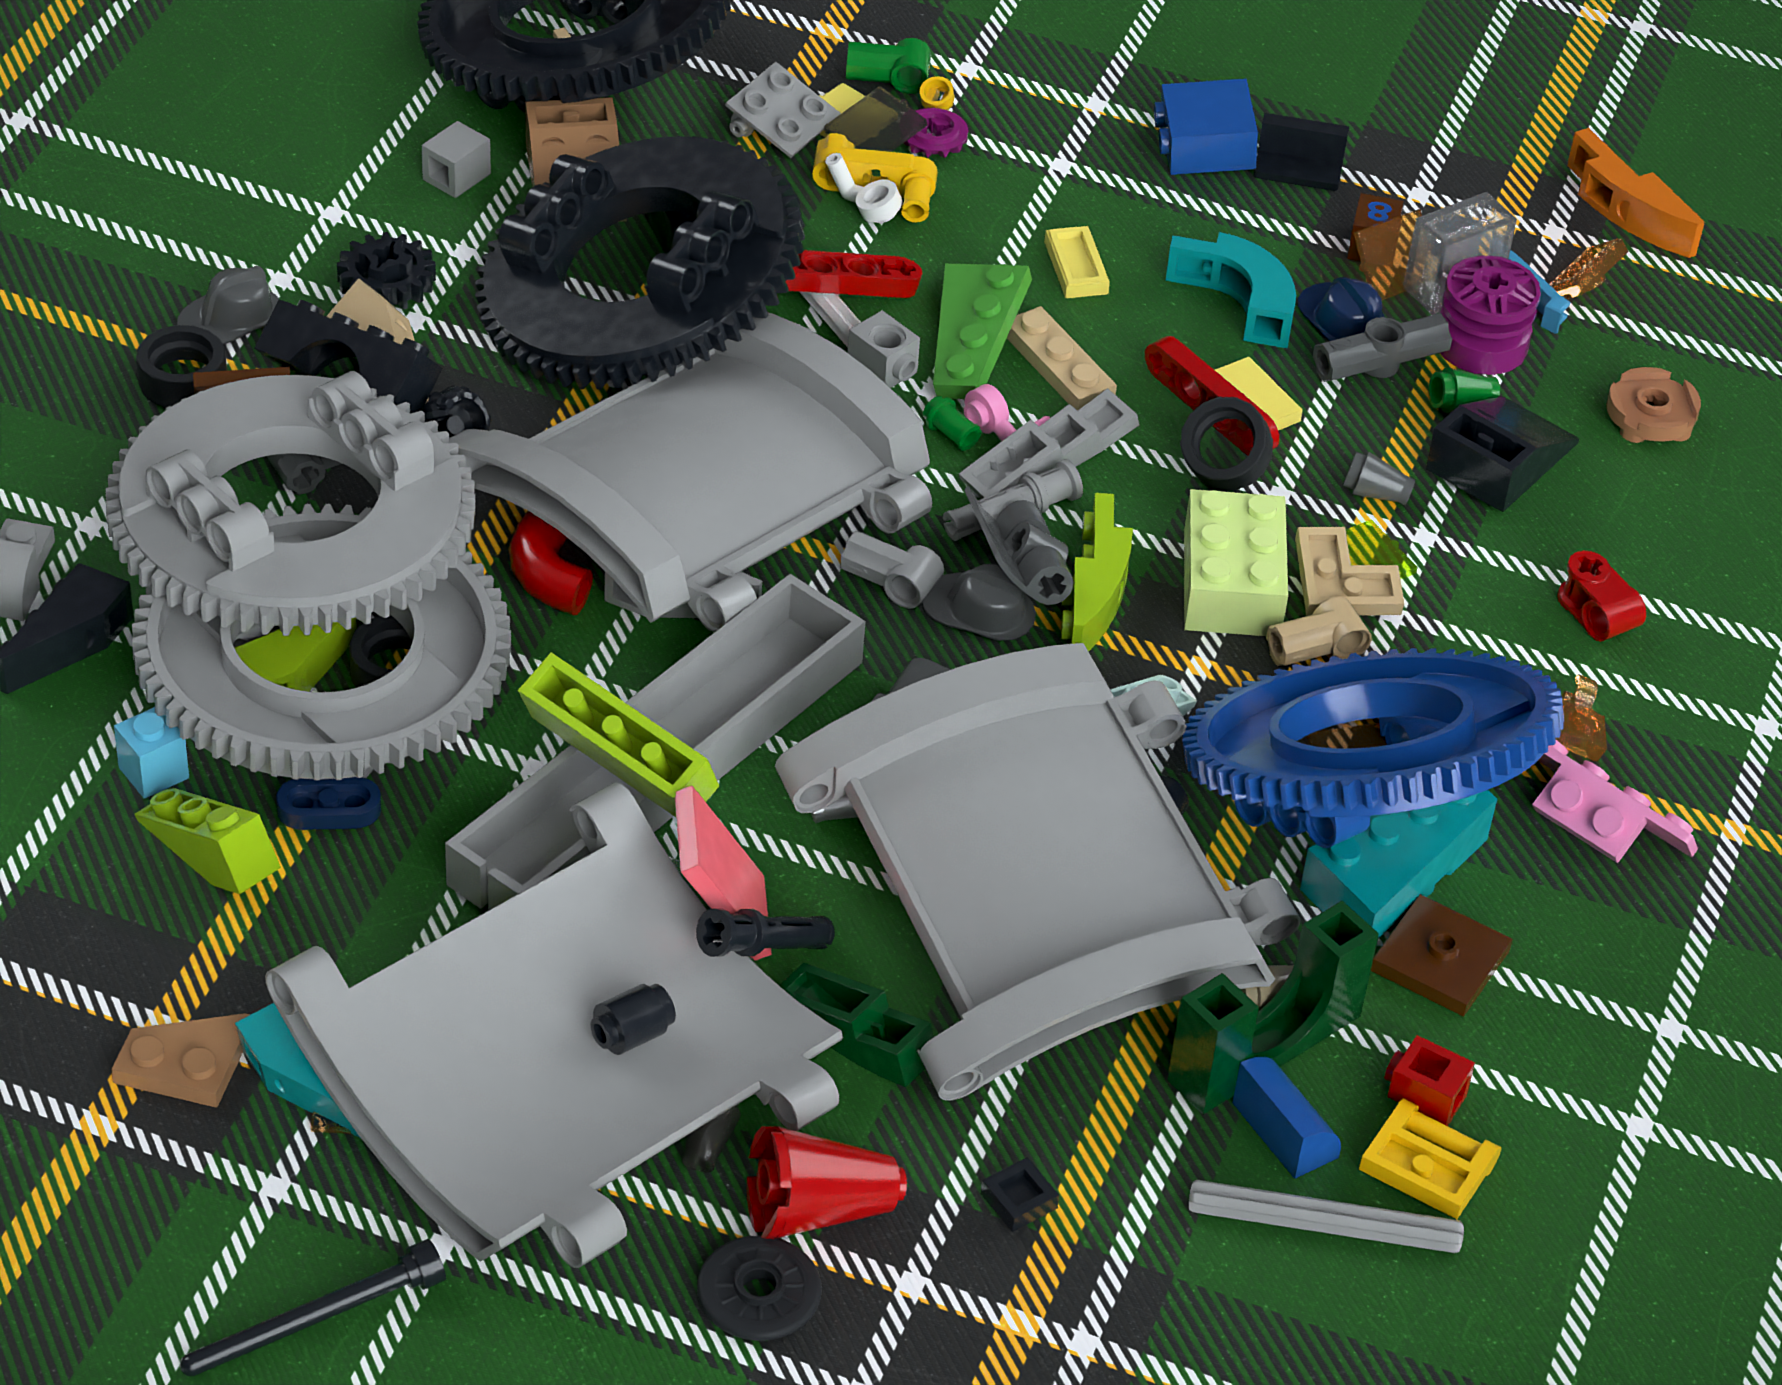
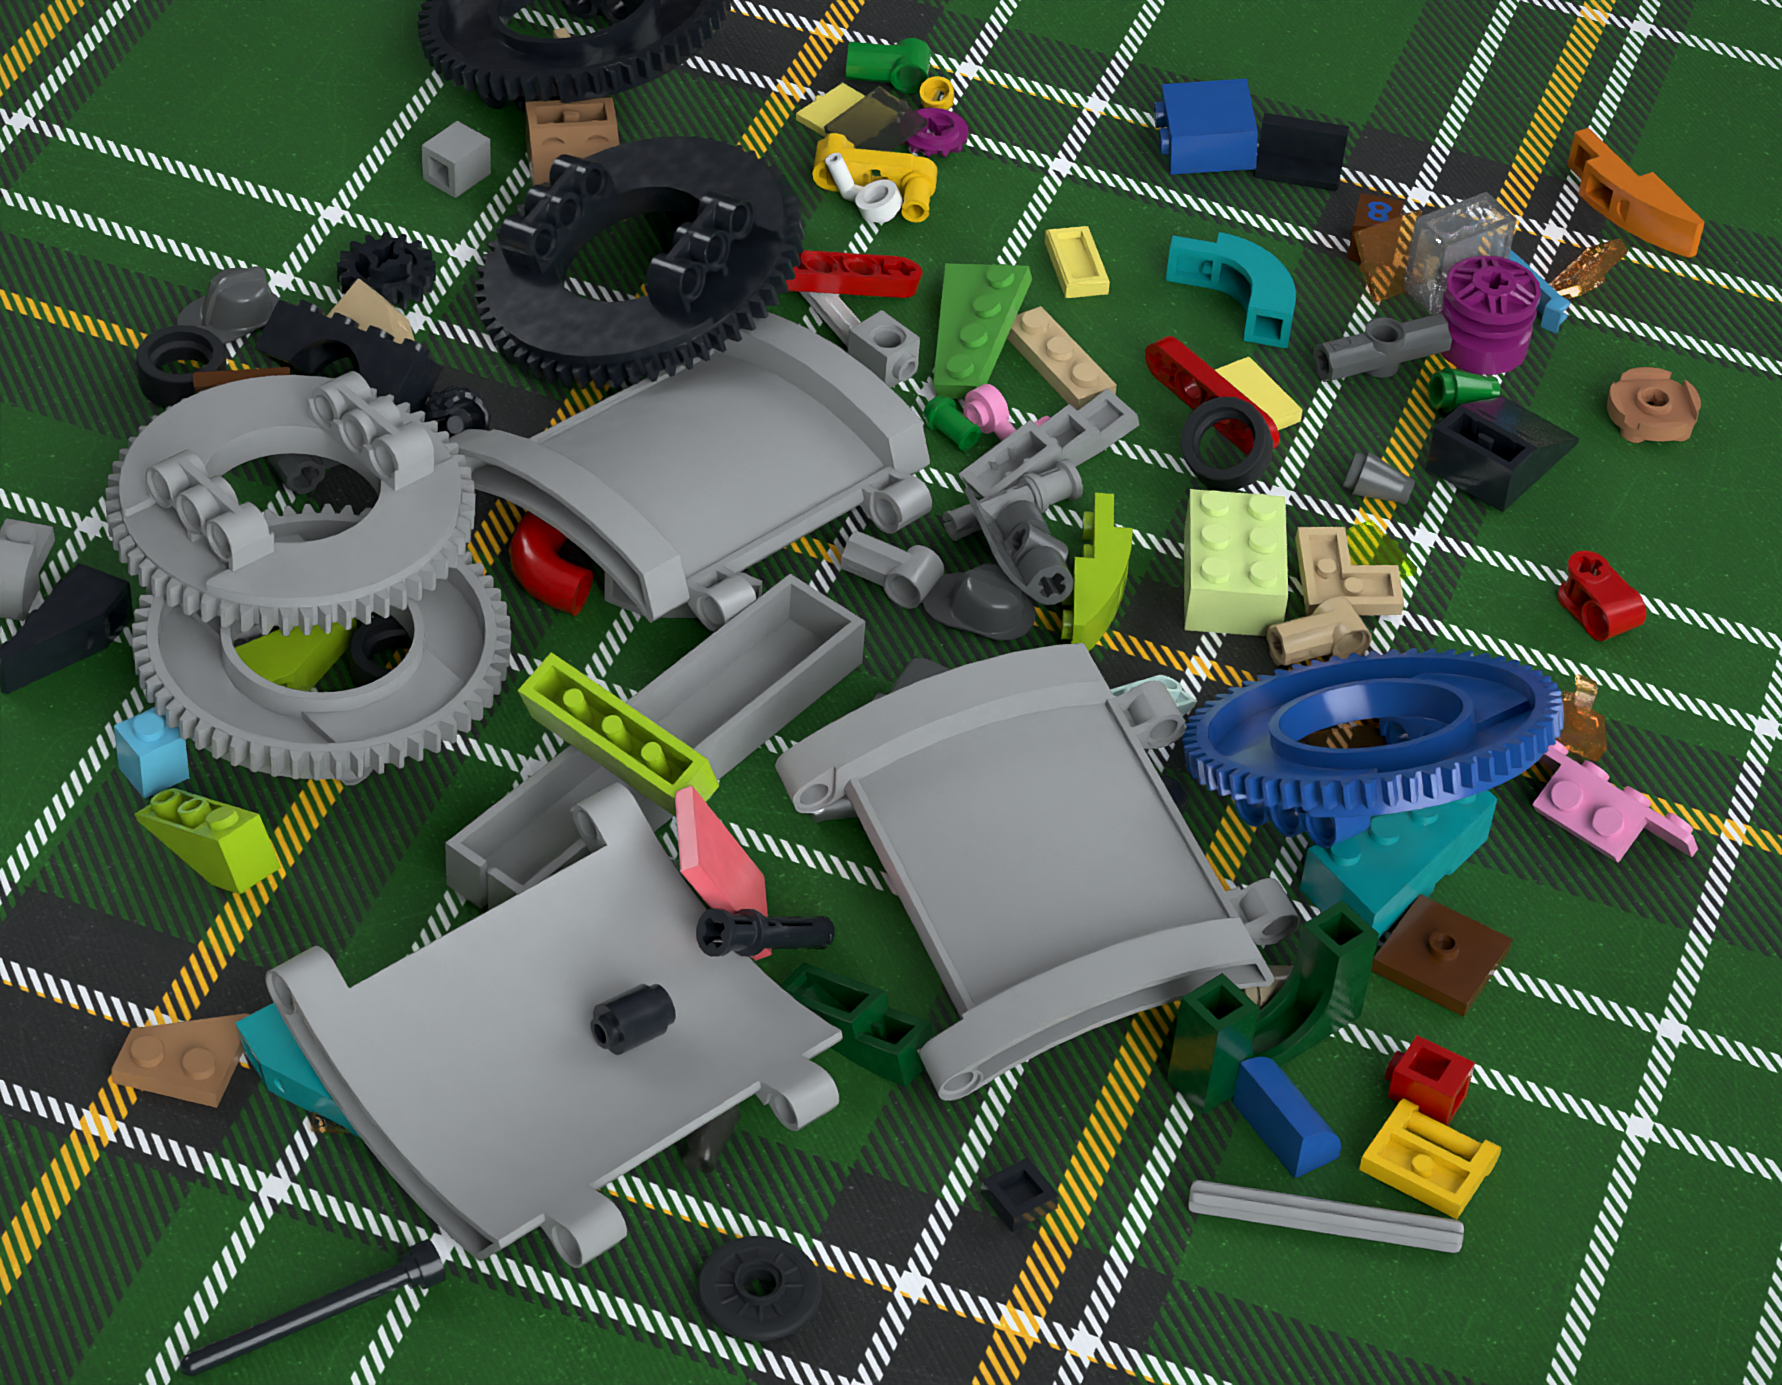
(328, 803): dark blue plate -> none
(780, 110): light grey hinge -> none
(817, 1183): red cone -> none
(1340, 306): dark blue piece -> none

